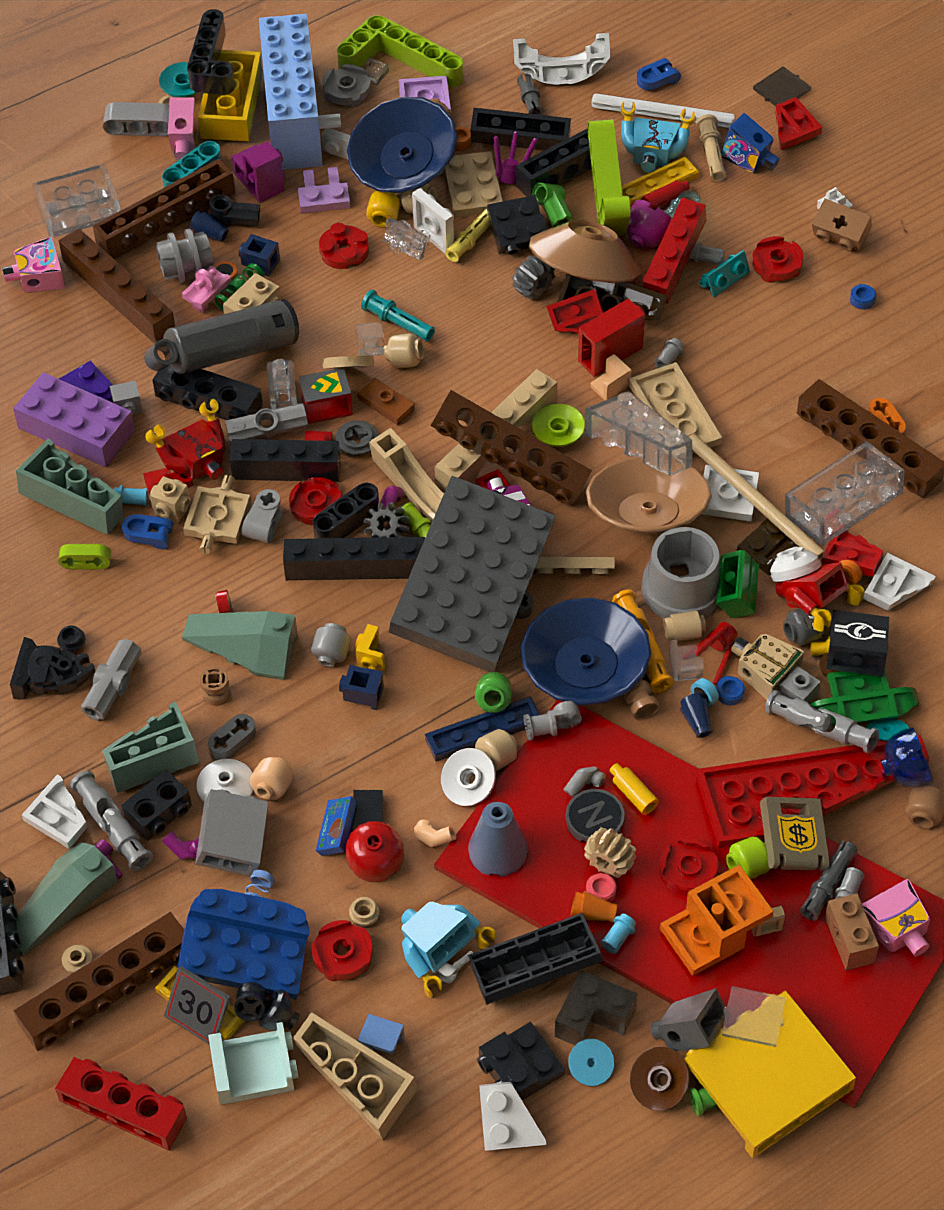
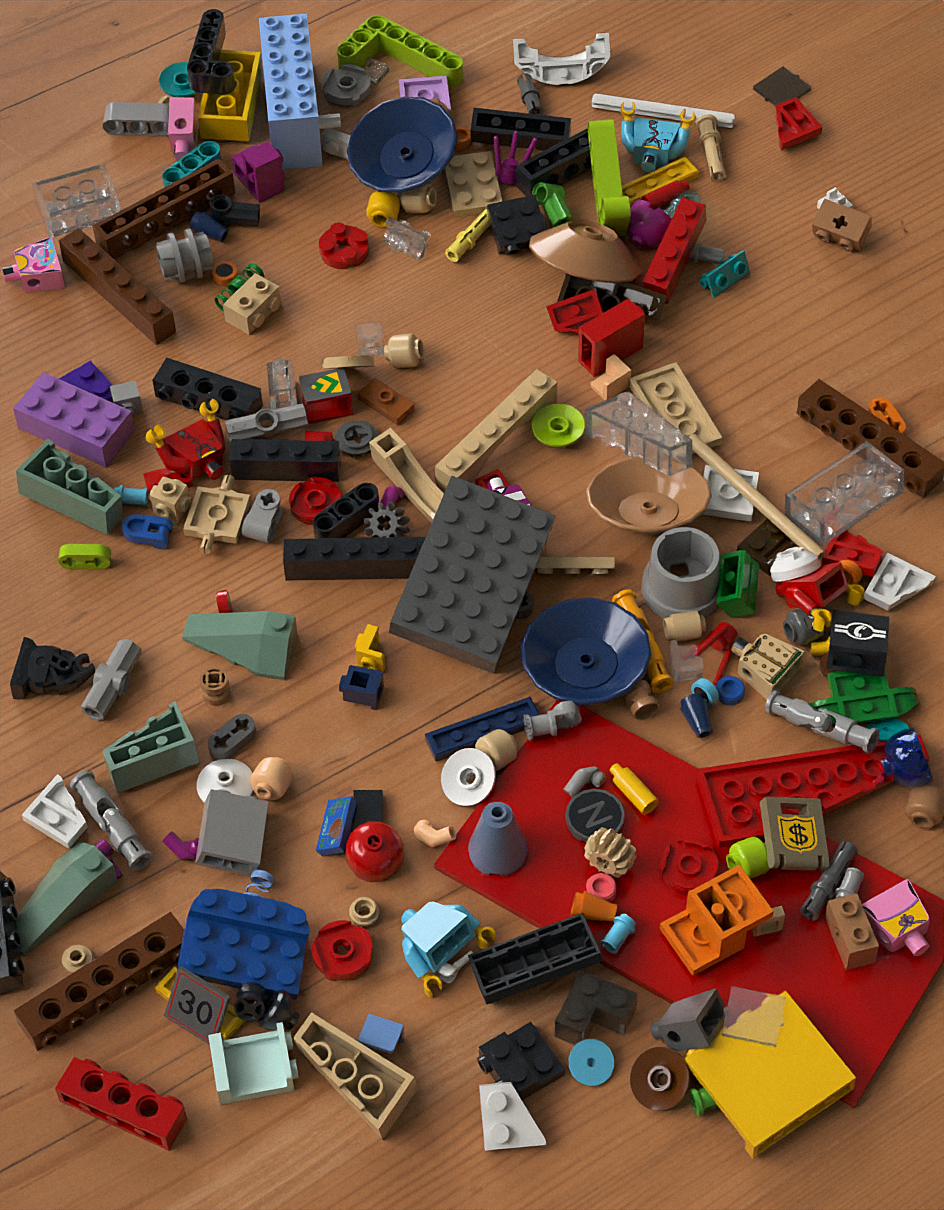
(71, 638): black plate -> none
(152, 801): black brick -> none
(205, 288): bright pink hips -> none
(225, 338): dark grey piece -> none
(260, 252): dark blue brick -> none
(323, 197): lavender plate -> none
(331, 644): light grey head -> none
(389, 312): teal pin -> none
(419, 524): lime pin -> none
(433, 219): white plate -> none
(493, 692): bright green head -> none
(525, 448): reddish brown brick -> none
(533, 277): dark grey gear -> none
(657, 75): blue plate -> none
(672, 349): light grey pin -> none
(749, 145): blue torso -> none
(774, 270): red plate -> none
(800, 685): light grey plate -> none
(862, 296): blue tile -> none

